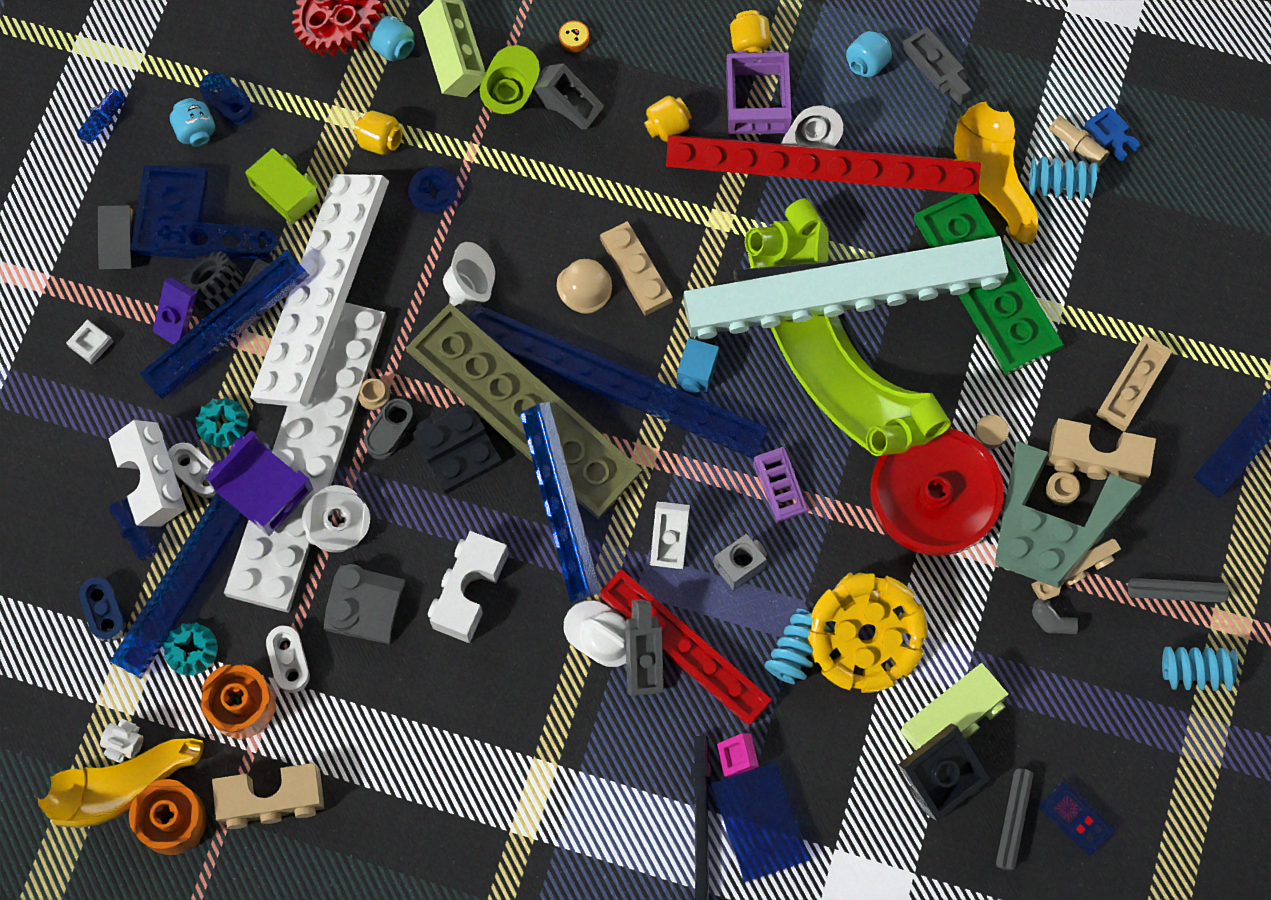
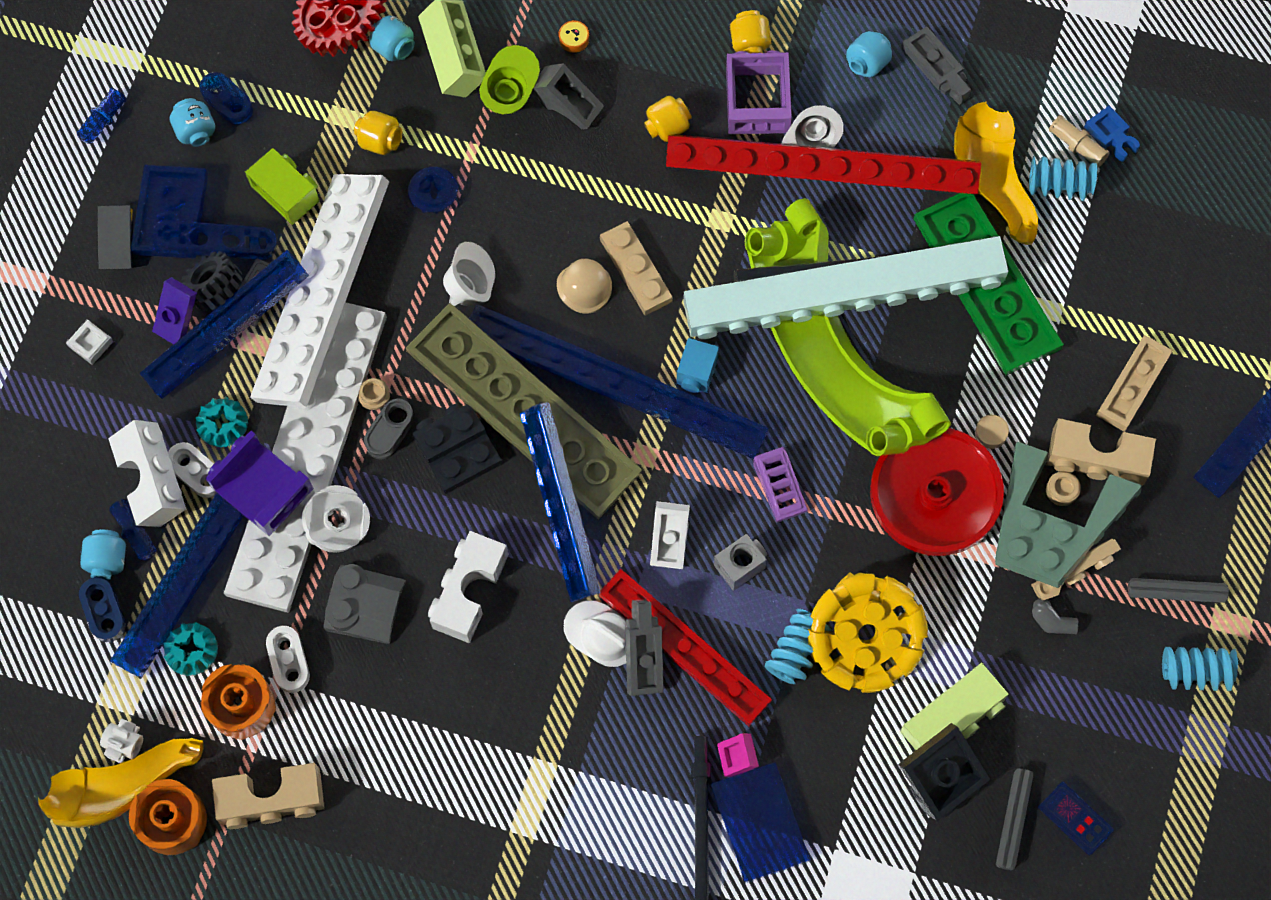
(103, 554): none -> medium azure head

